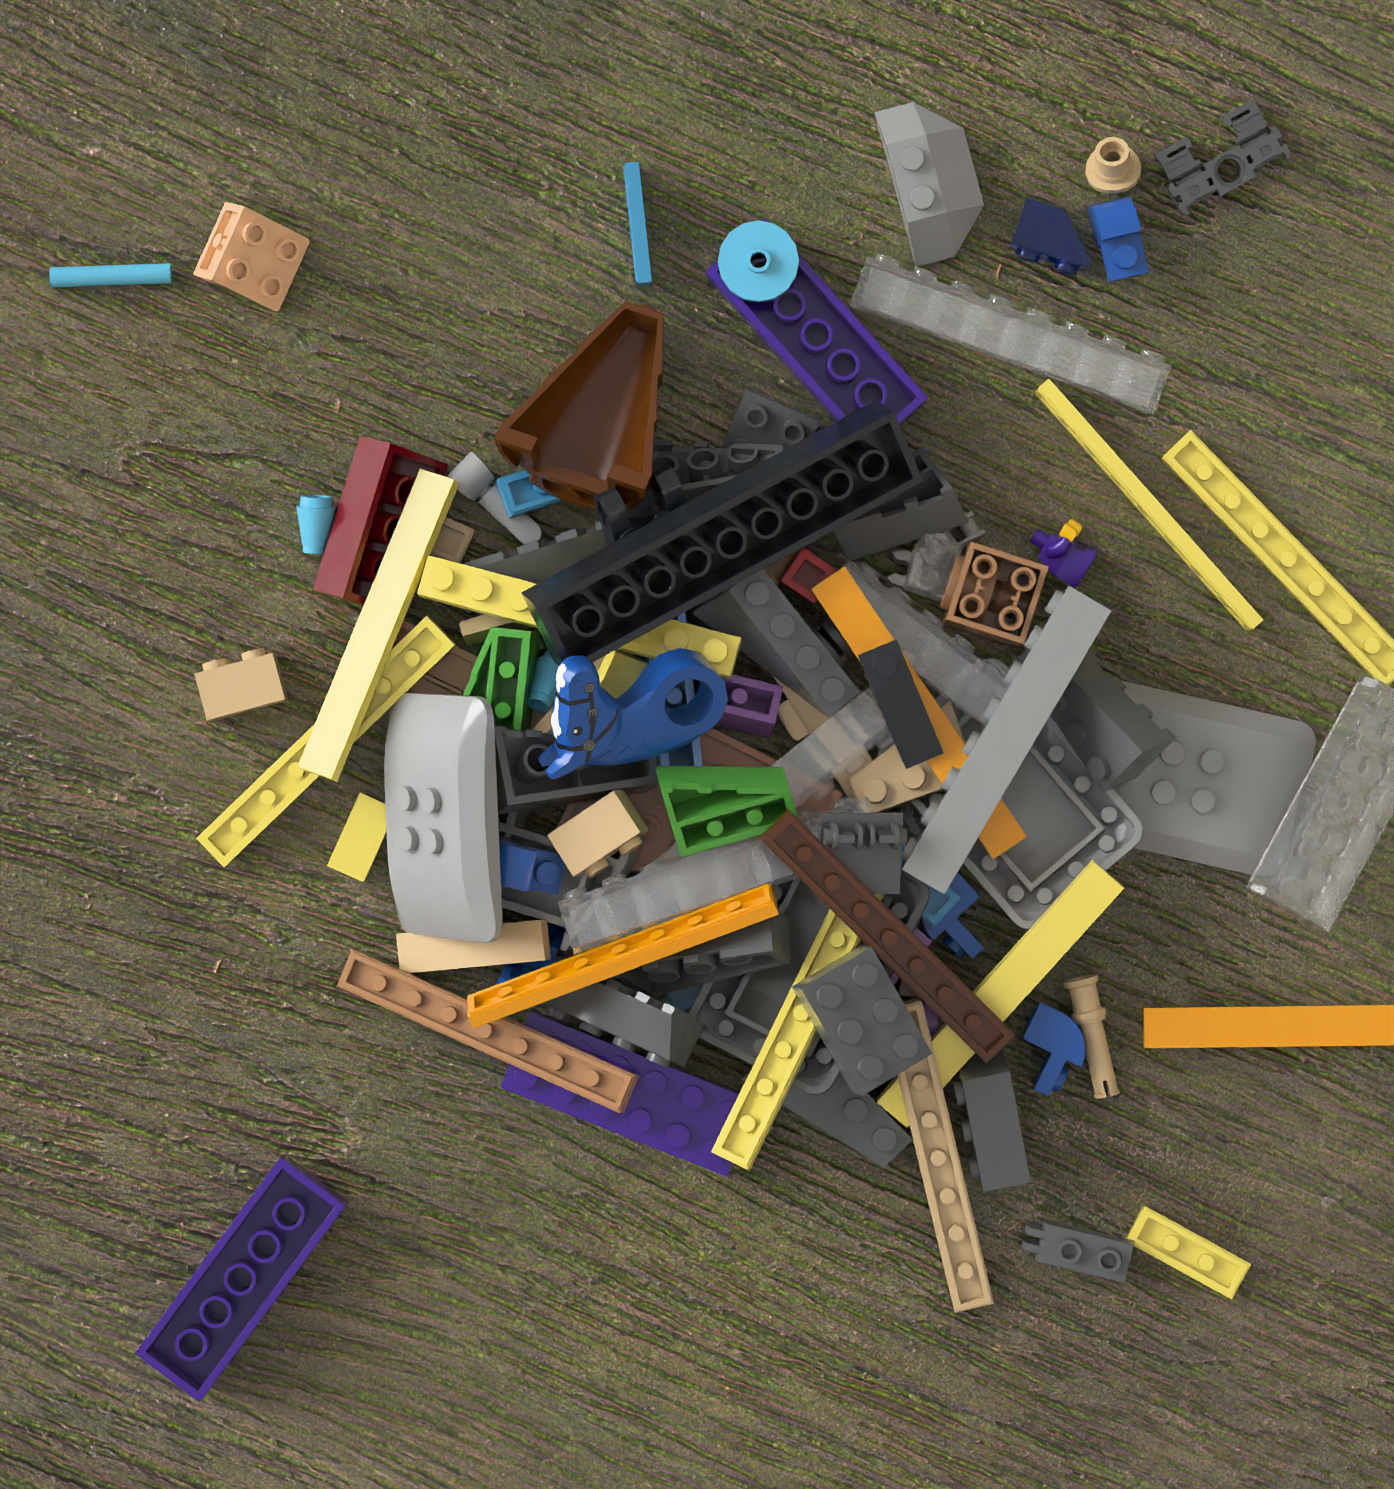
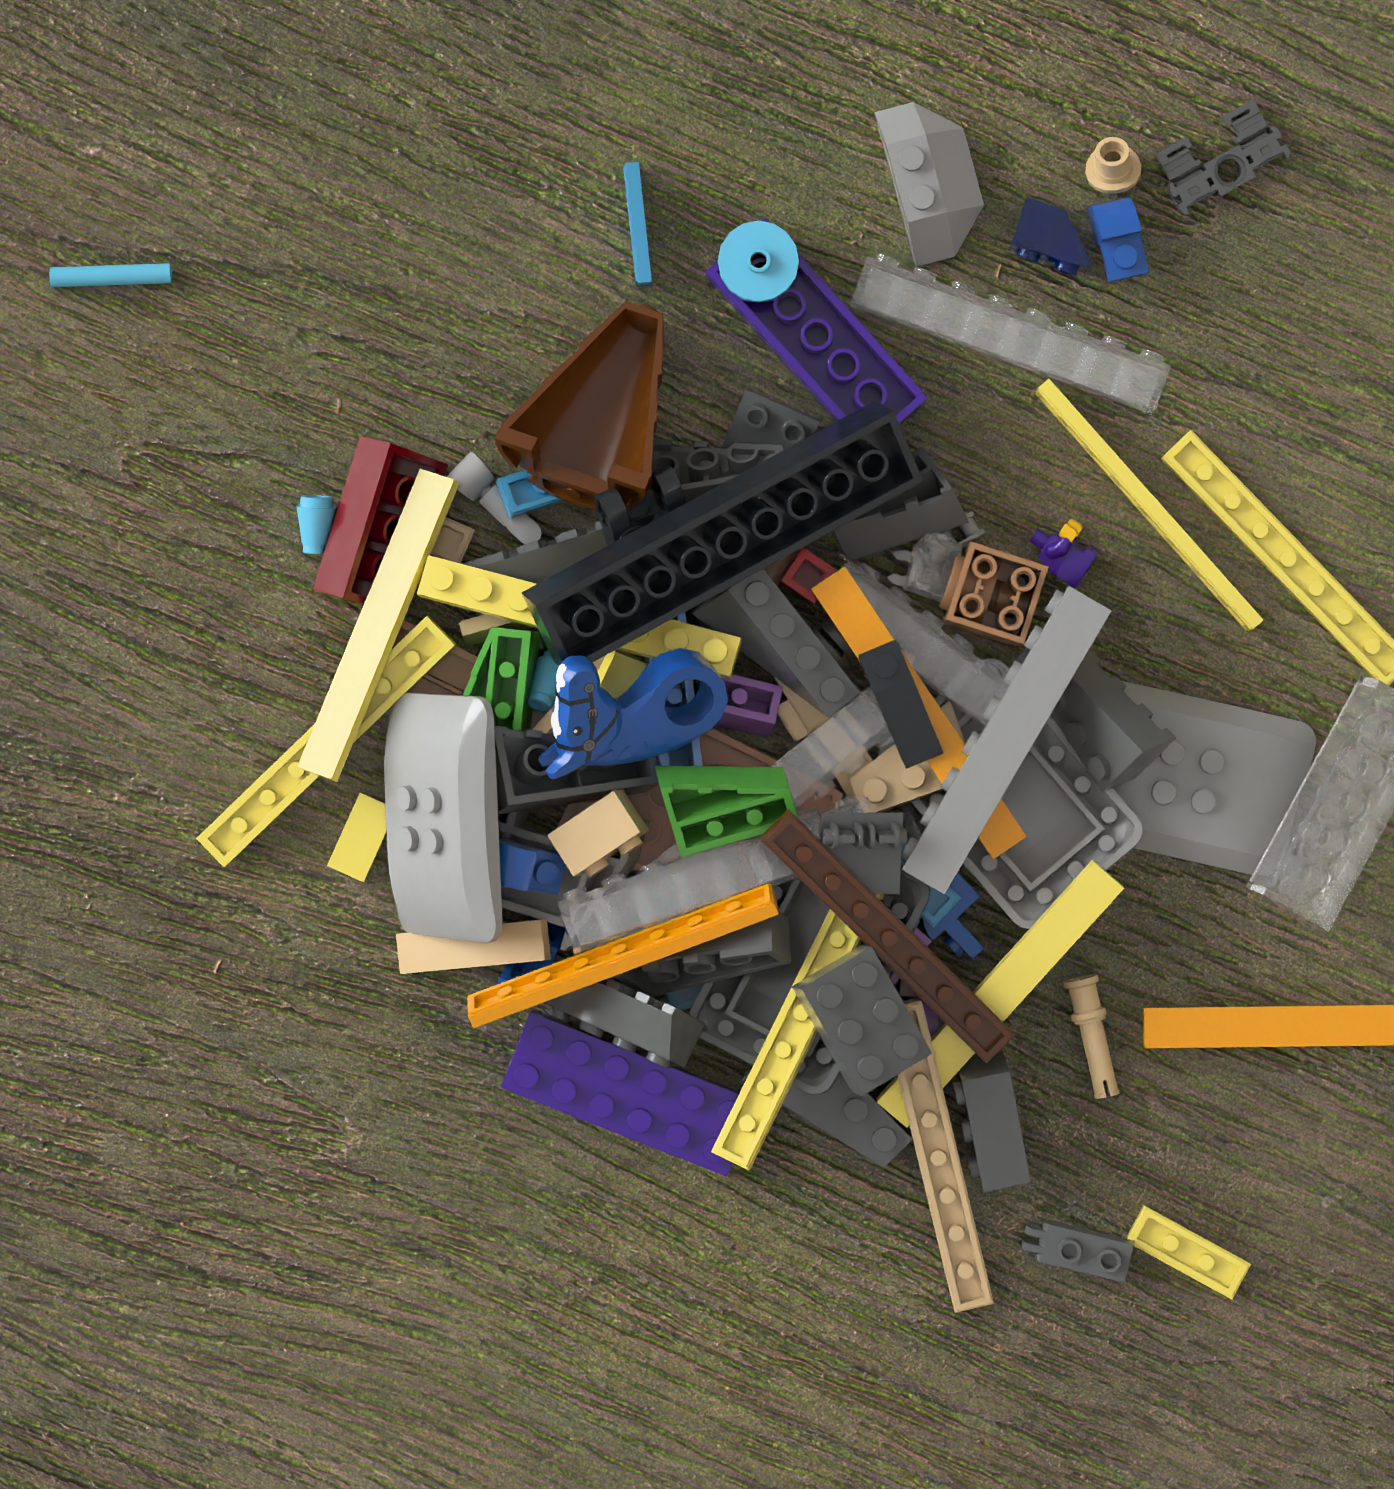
(240, 685): tan brick -> none
(241, 1277): dark purple brick -> none
(252, 256): light nougat bracket -> none
(501, 1038): medium nougat tile -> none
(1058, 1036): blue brick -> none

